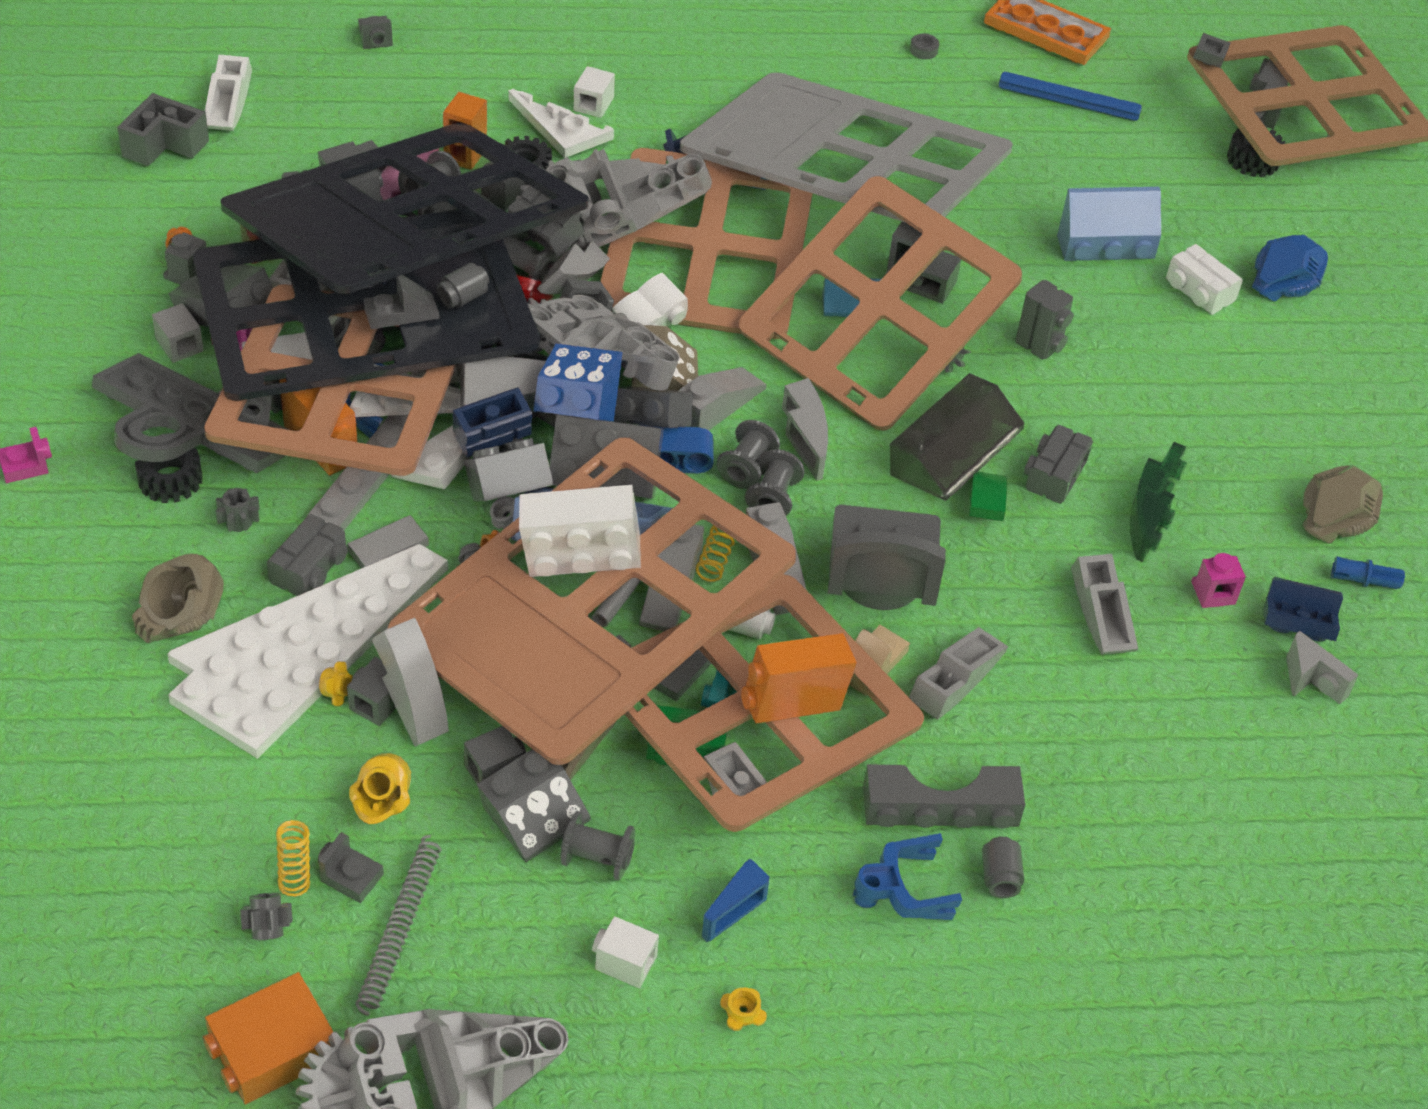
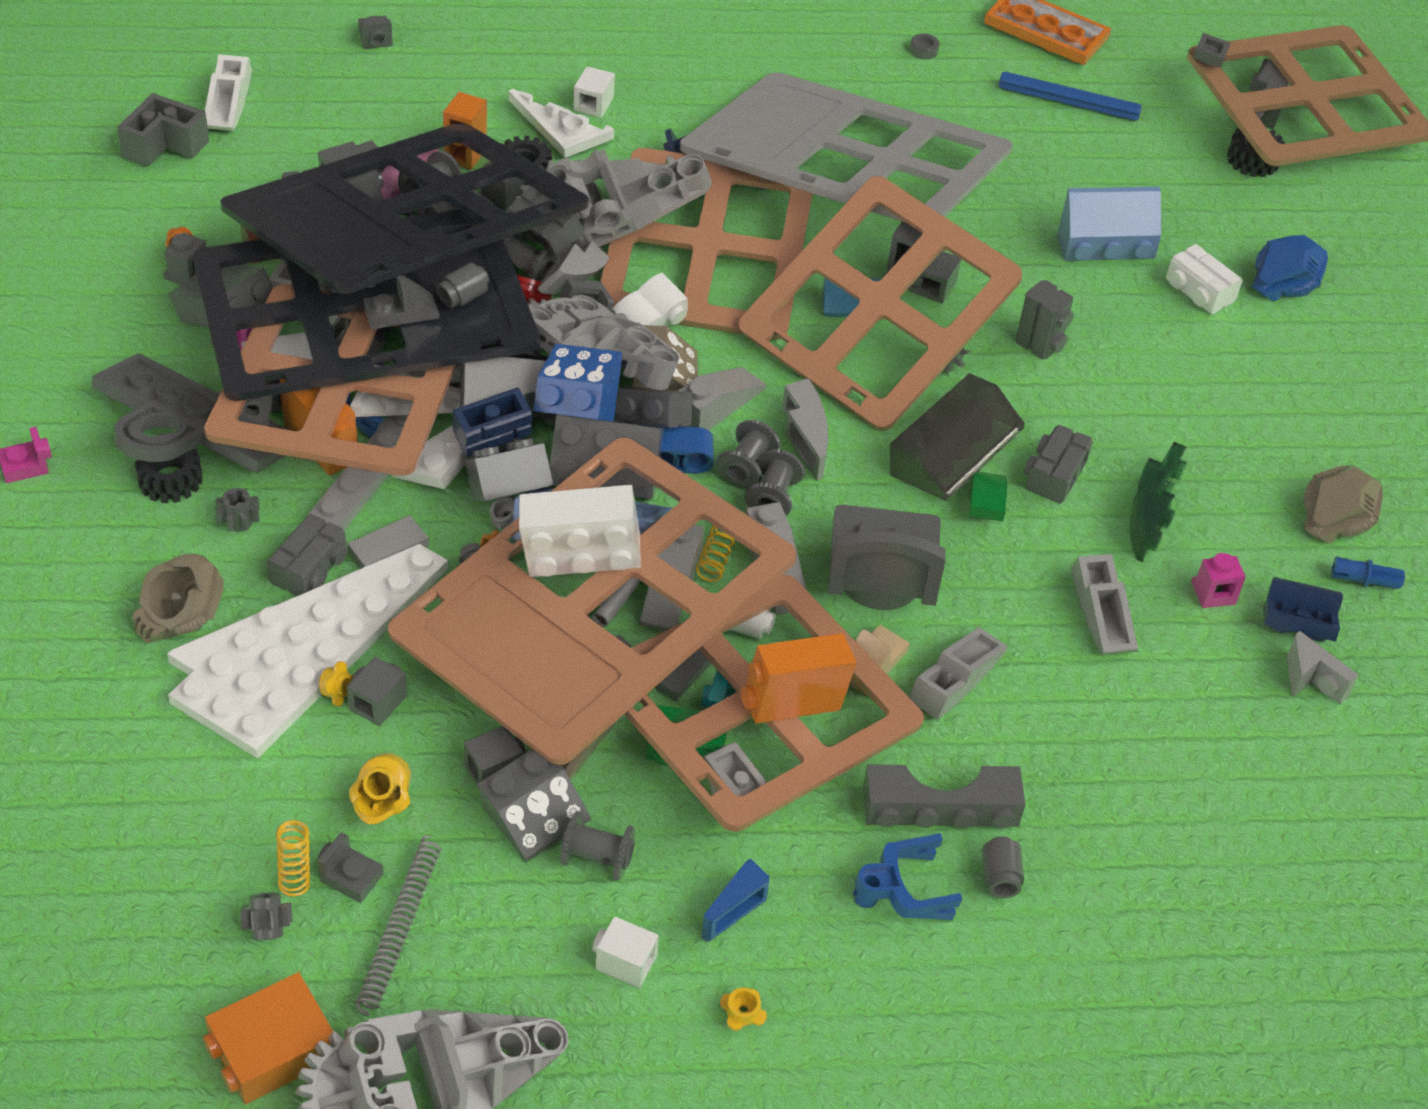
(177, 332): light grey brick -> none
(412, 681): light grey slope -> none

